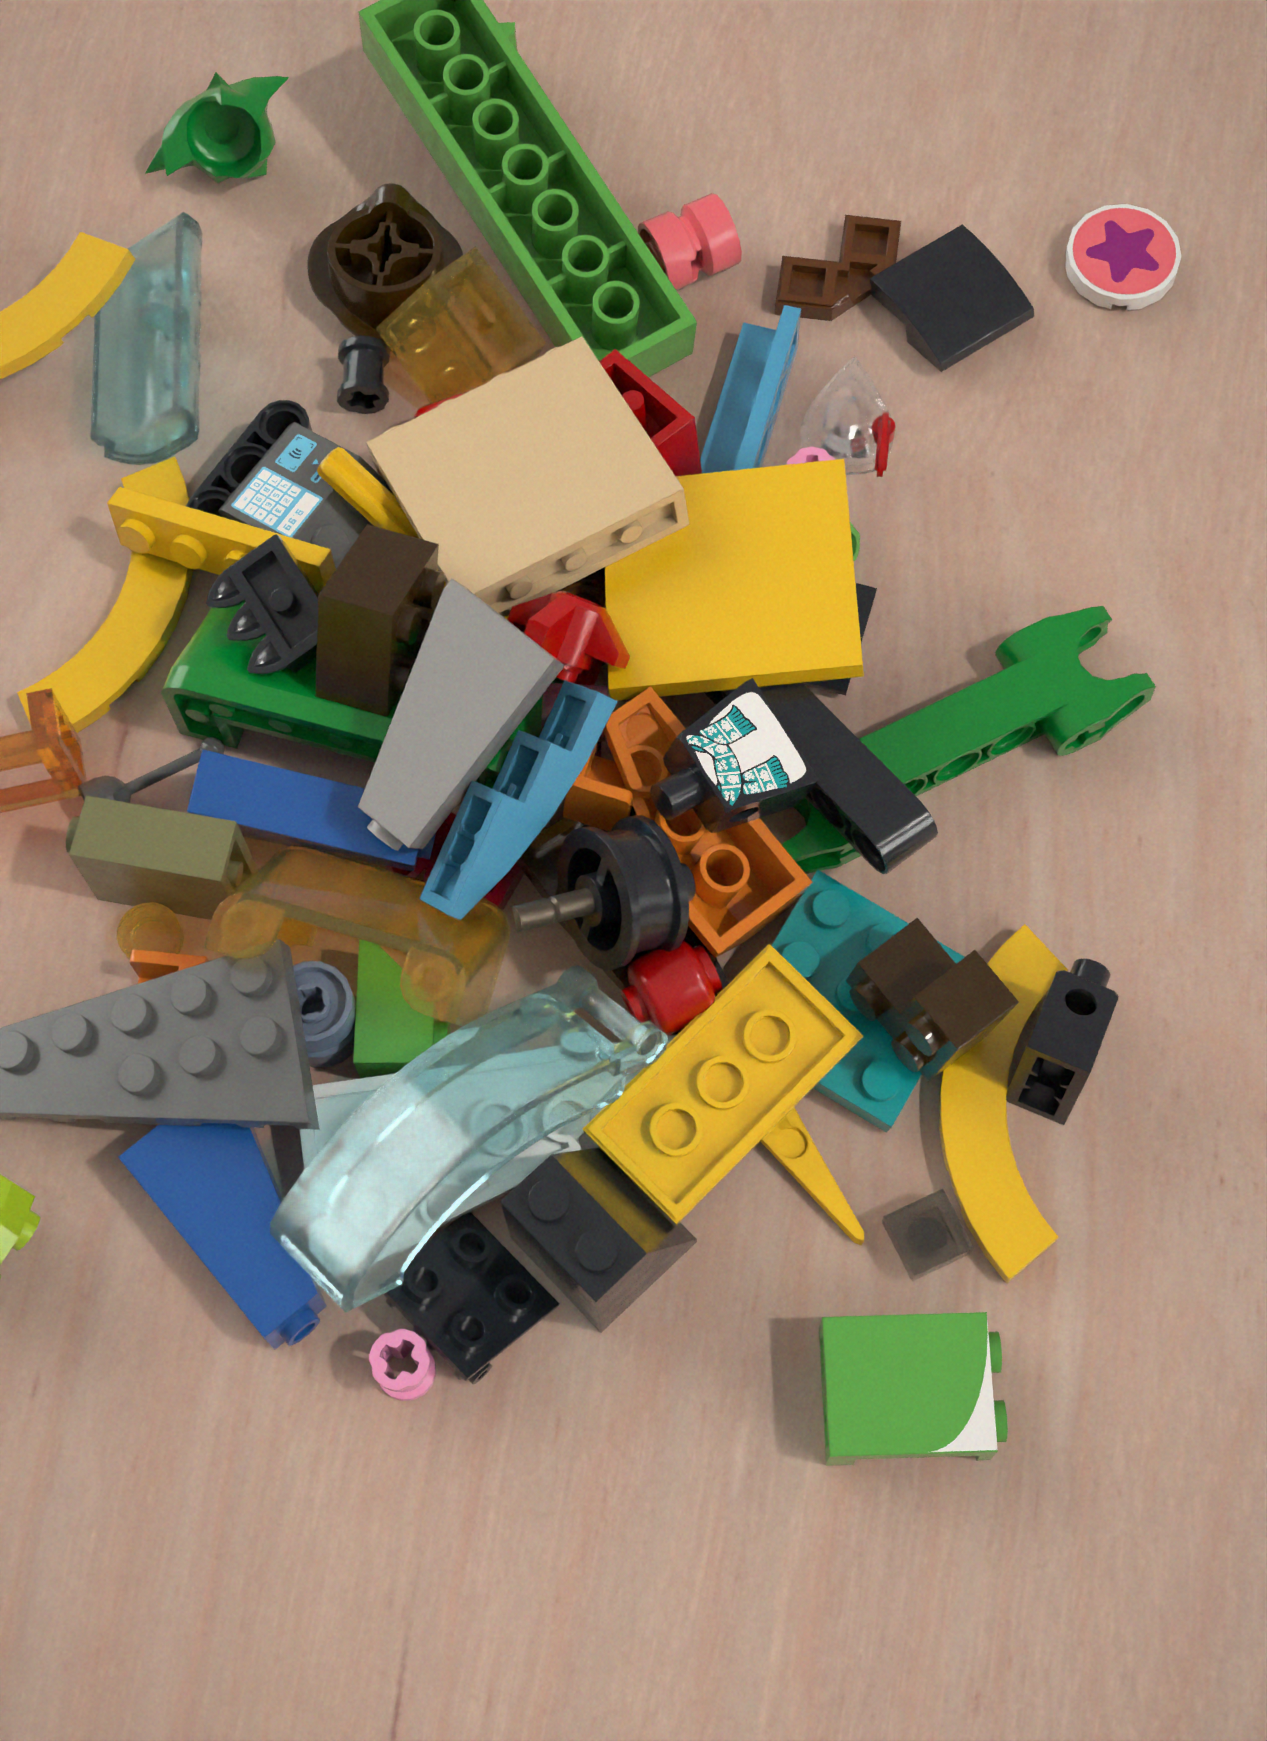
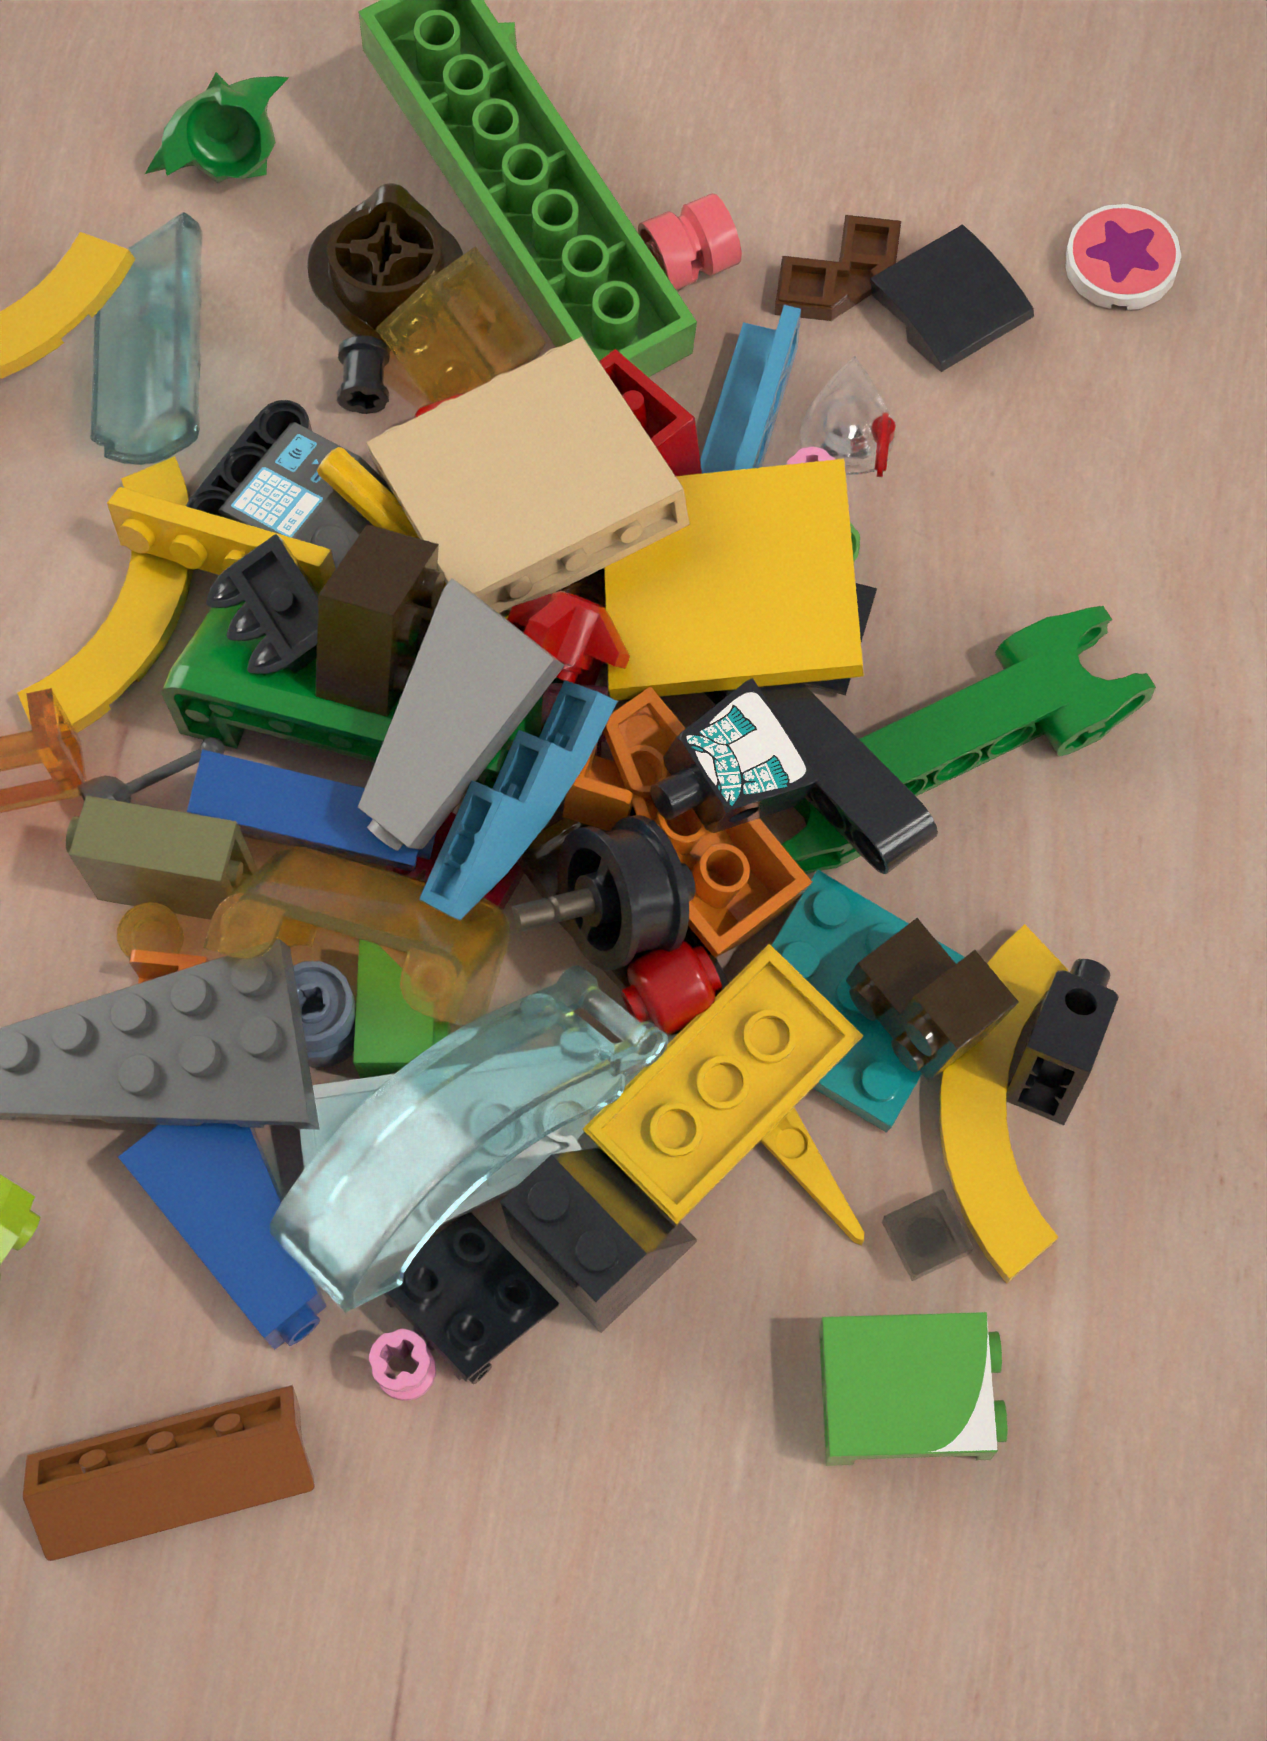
(167, 1473): none -> dark orange panel

